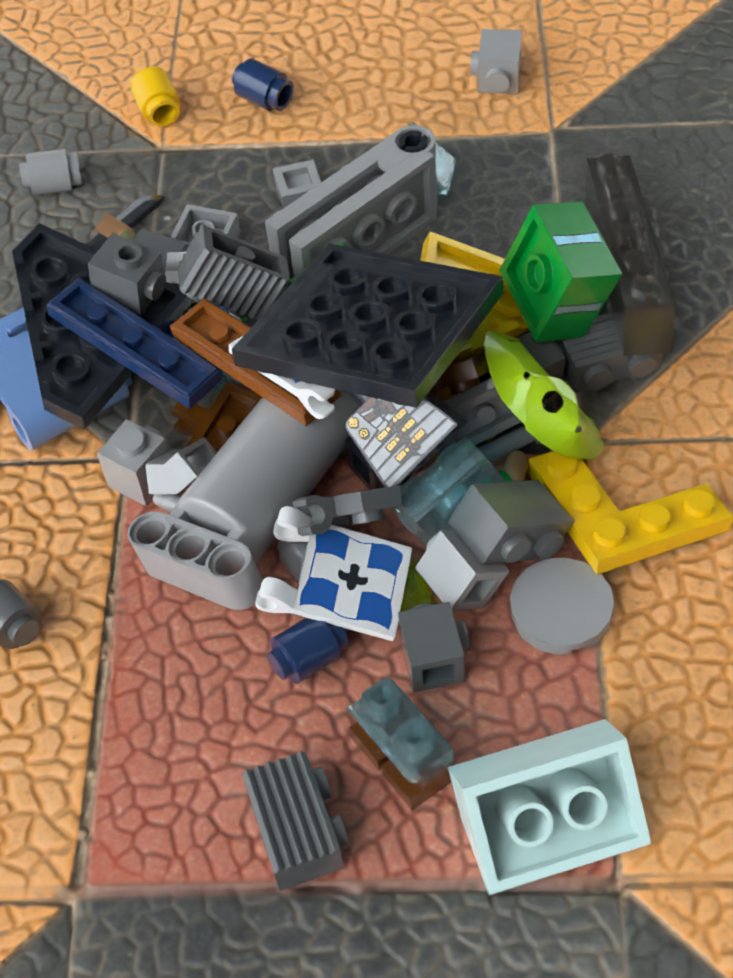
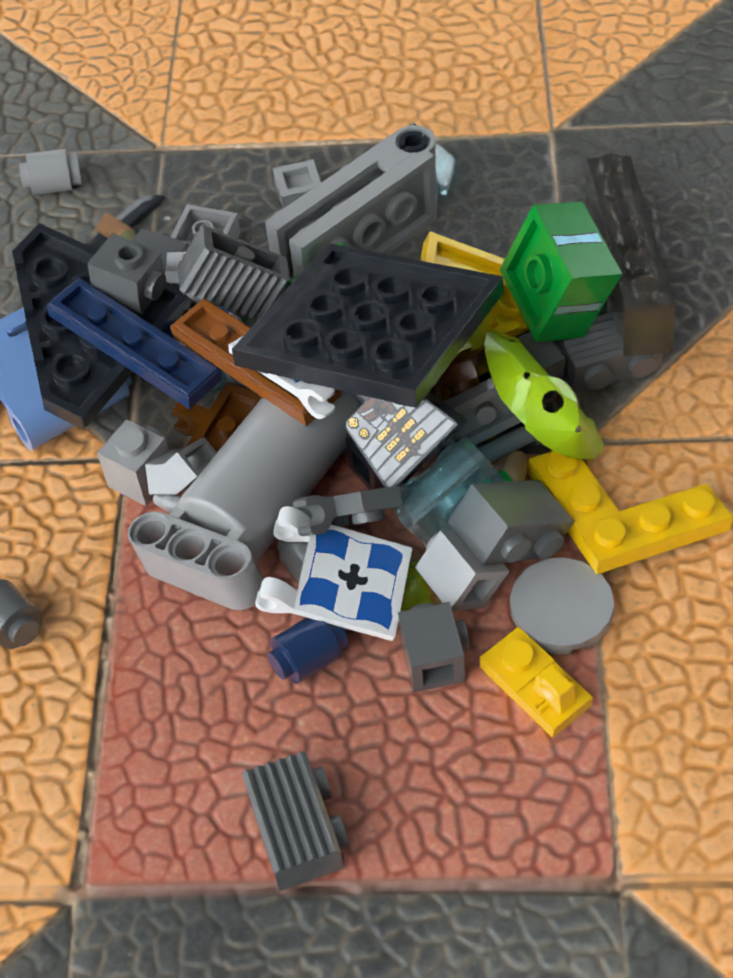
(156, 96): yellow brick -> none
(262, 85): dark blue brick -> none
(401, 742): clear light blue hips -> none
(498, 61): light grey brick -> none
(535, 682): none -> yellow hinge
(550, 805): light aqua slope -> none

